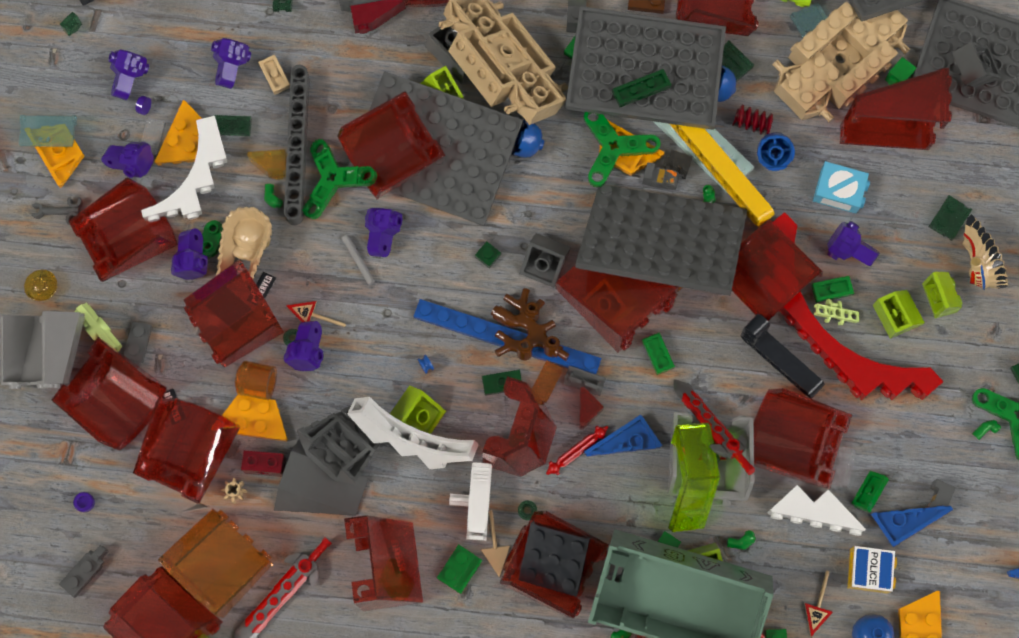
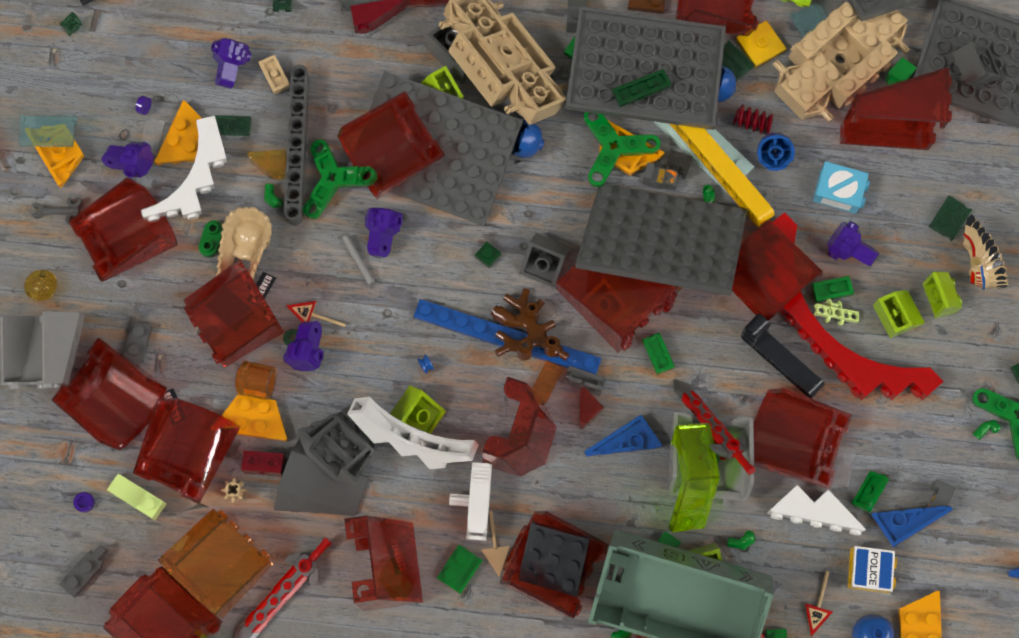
(97, 327): yellowish green piece -> none
(126, 67): dark purple piece -> none
(136, 496): none -> yellowish green slope
(189, 261): dark purple piece -> none
(495, 383): dark green plate -> none
(522, 506): clear green plate -> none
(575, 451): red wheel -> none
(761, 45): none -> yellow plate

